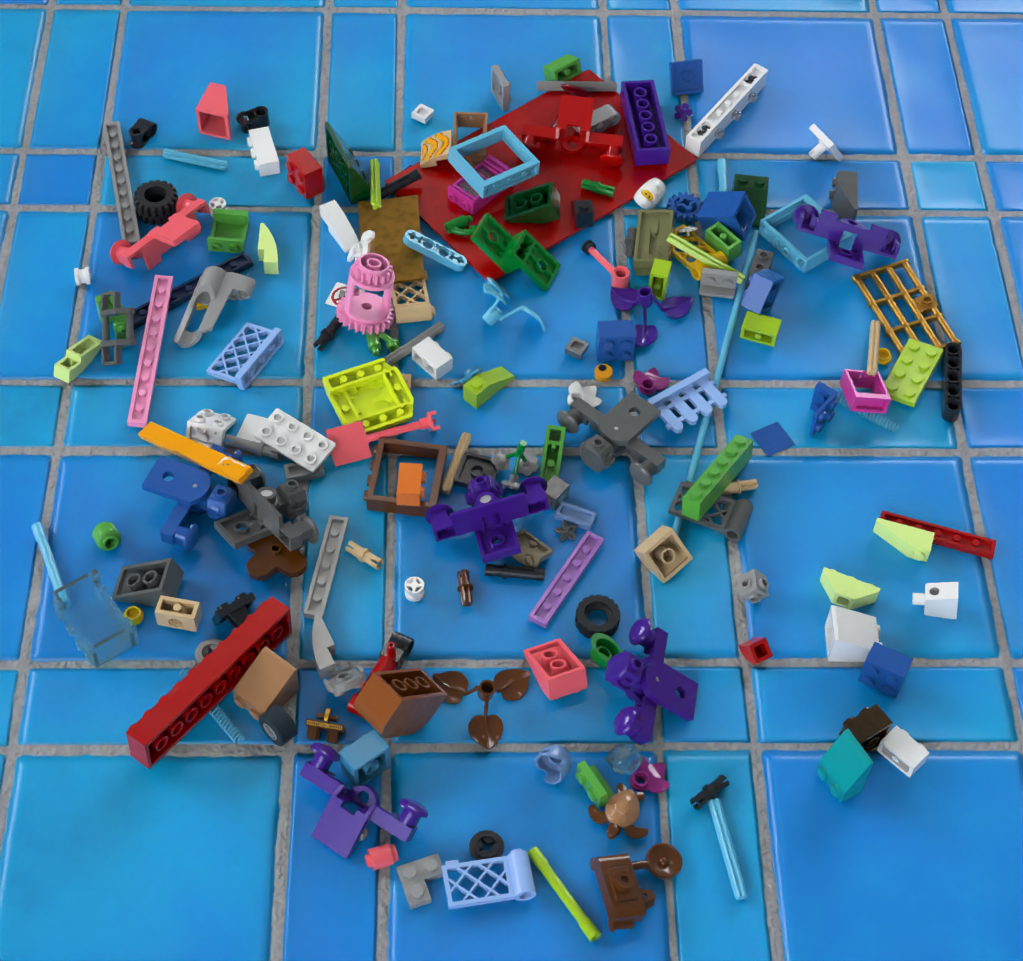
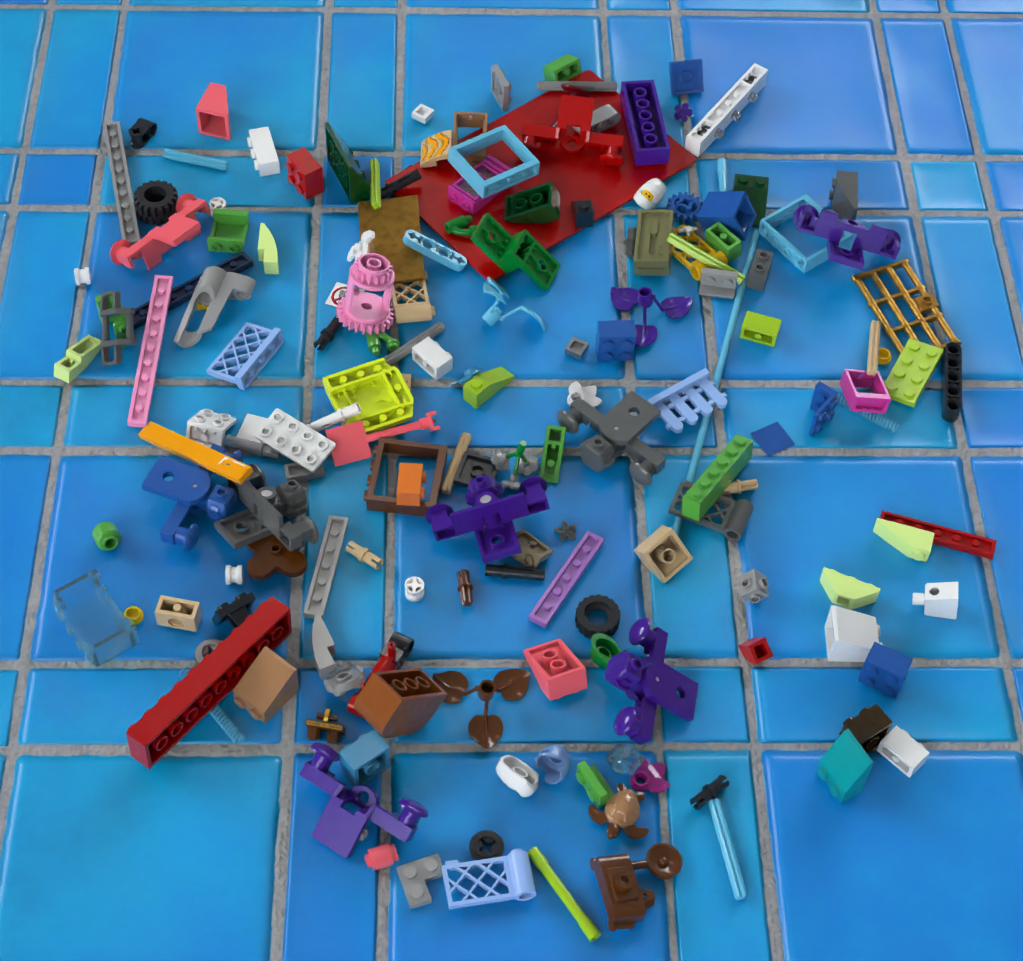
(41, 538): medium azure piece -> none
(147, 581): dark grey slope -> none
(234, 574): none -> white wheel
(255, 118): black piece -> none
(278, 725): black wheel -> none
(336, 417): none -> white pin
(338, 225): white slope -> none
(517, 775): none -> white piece
(556, 492): flat silver brick -> none
(575, 515): medium blue tile -> none
(598, 188): green axle -> none
(603, 372): light orange tile -> none
(619, 274): coral piece -> none
(650, 381): magenta plate -> none
(660, 278): lime brick -> none
(762, 291): brick -> none
(824, 144): white tile -> none

